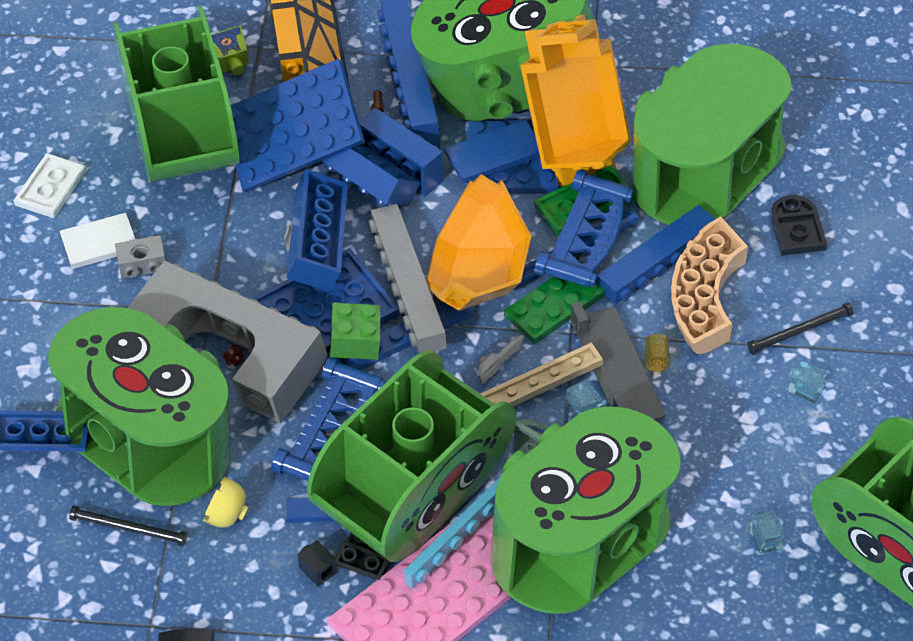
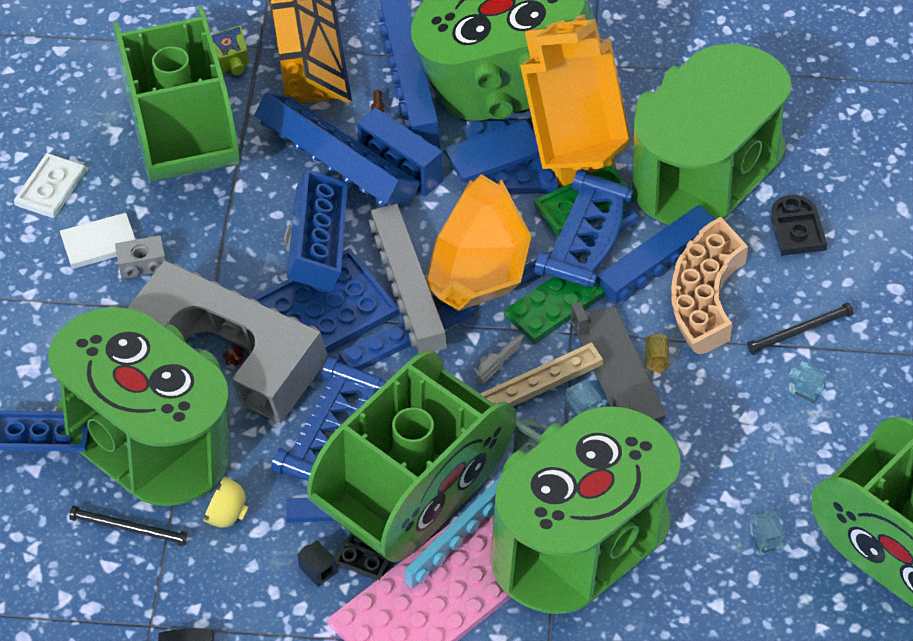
(295, 125): blue plate -> none
(355, 331): bright green brick -> none

